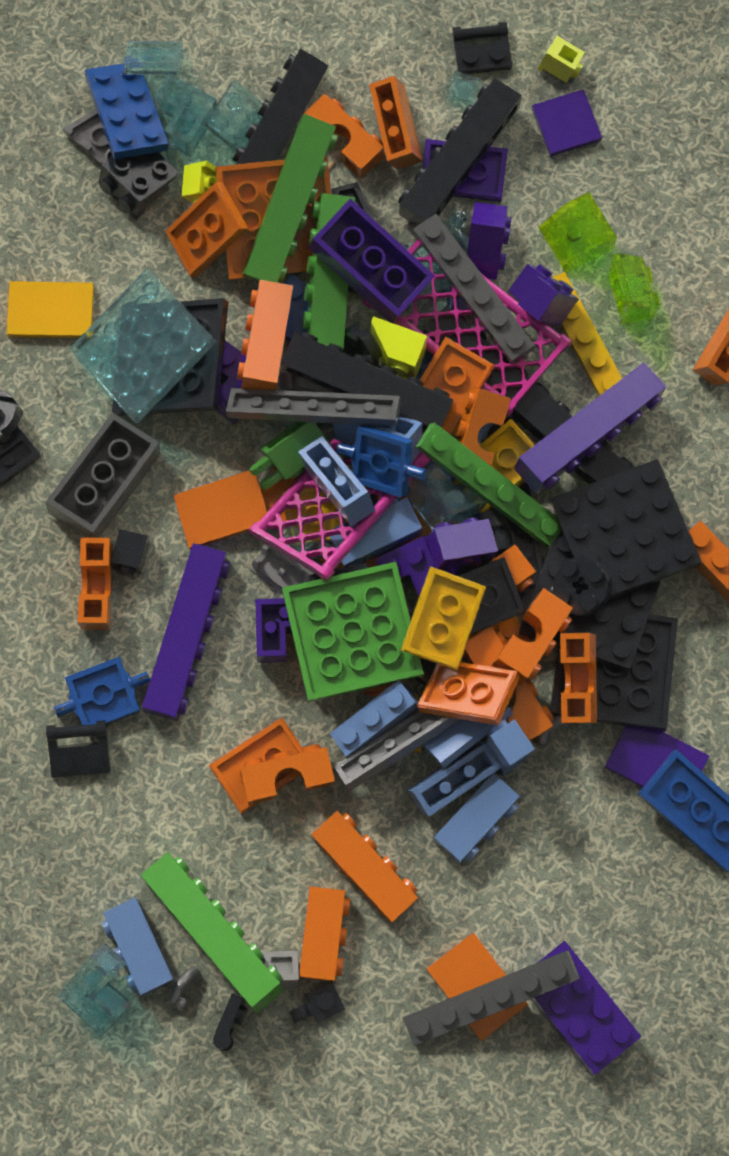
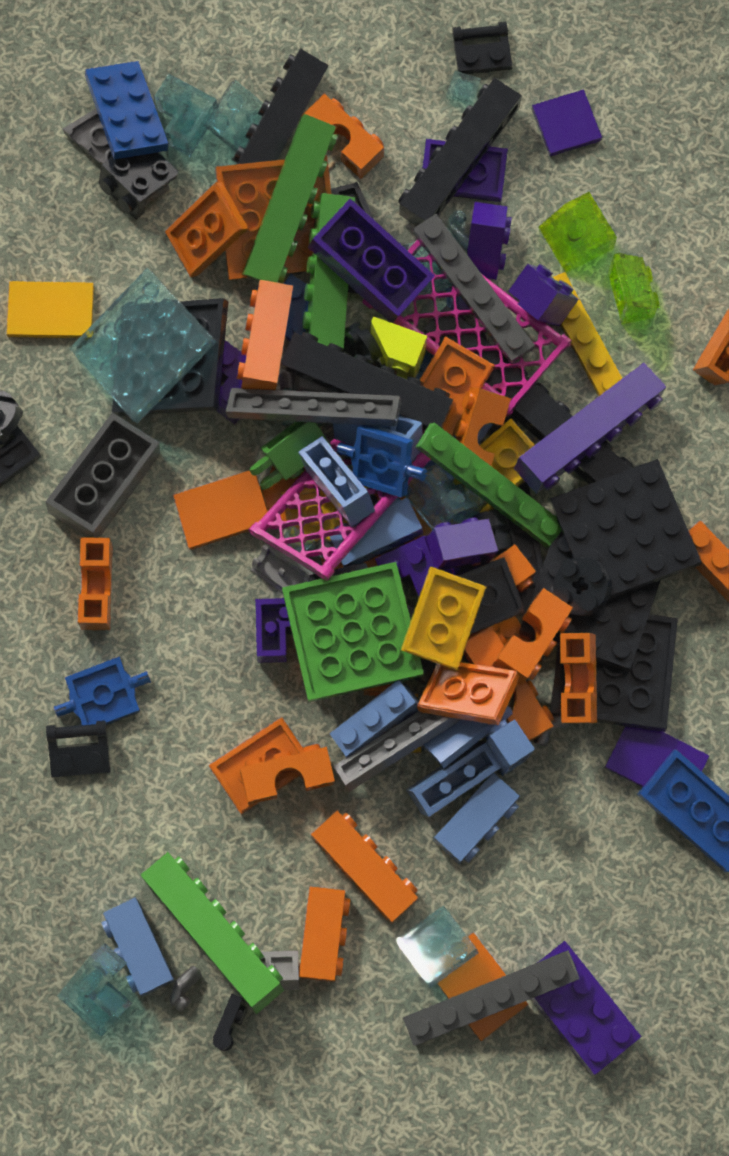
(130, 553): black brick -> none
(153, 58): clear light blue tile -> none
(185, 632): dark purple brick -> none
(197, 180): neon yellow brick -> none
(321, 1003): black plate -> none
(395, 122): orange brick -> none
(437, 946): none -> clear light blue plate
(562, 60): neon yellow brick -> none

